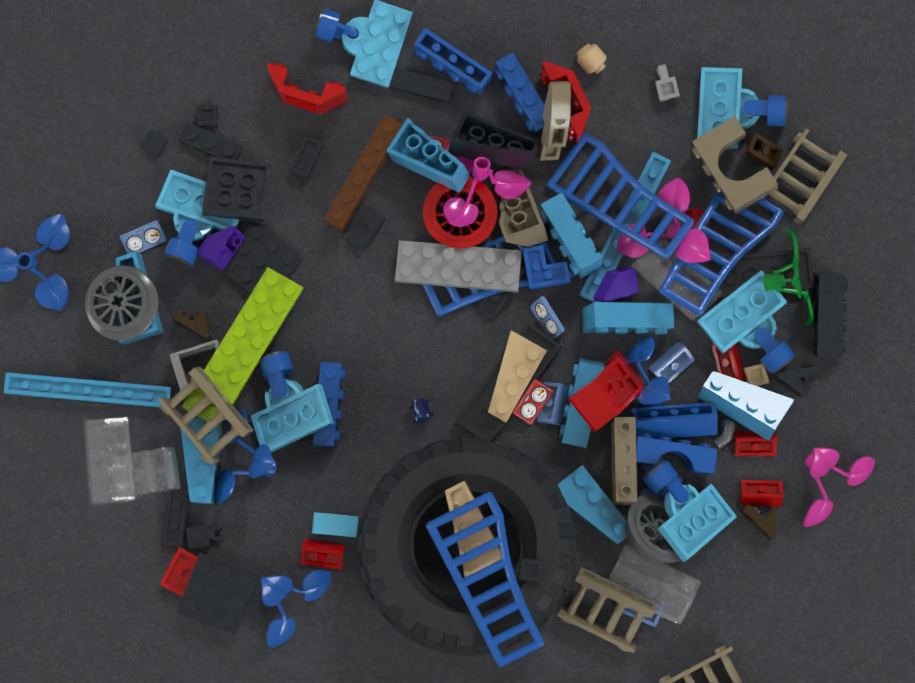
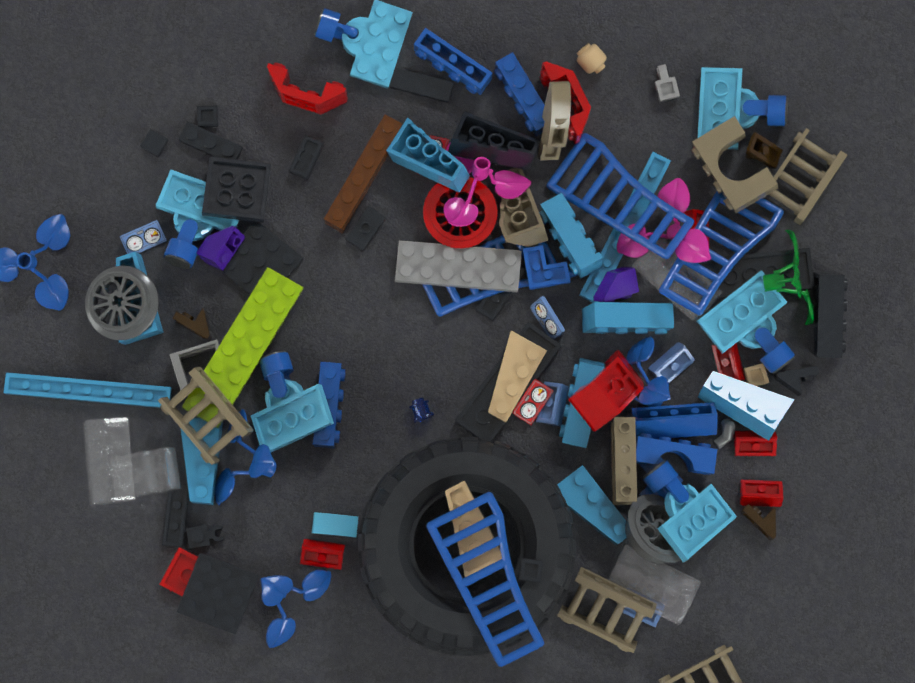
(820, 463): dark pink plant -> none

